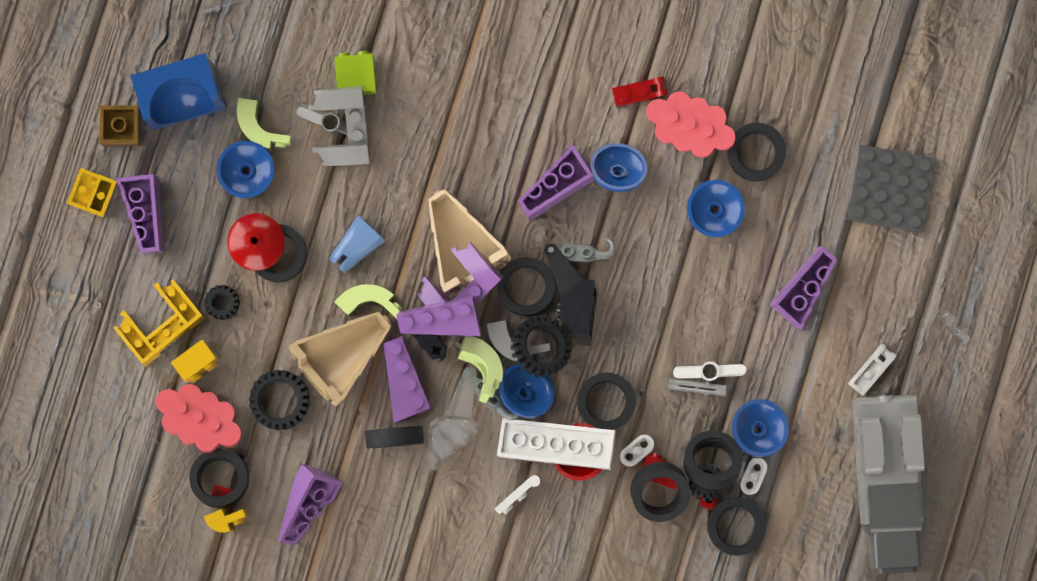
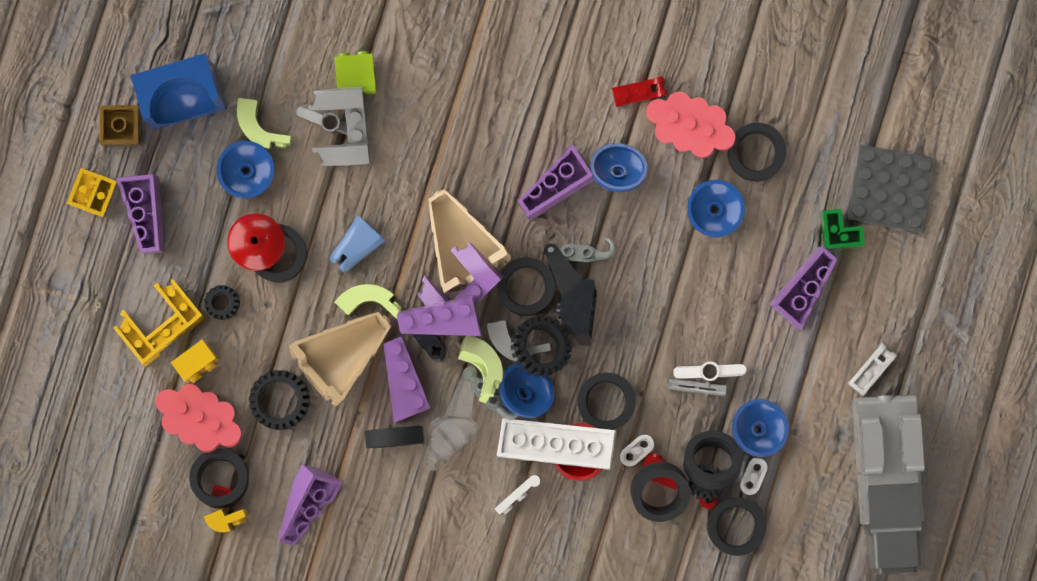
(835, 234): none -> green brick

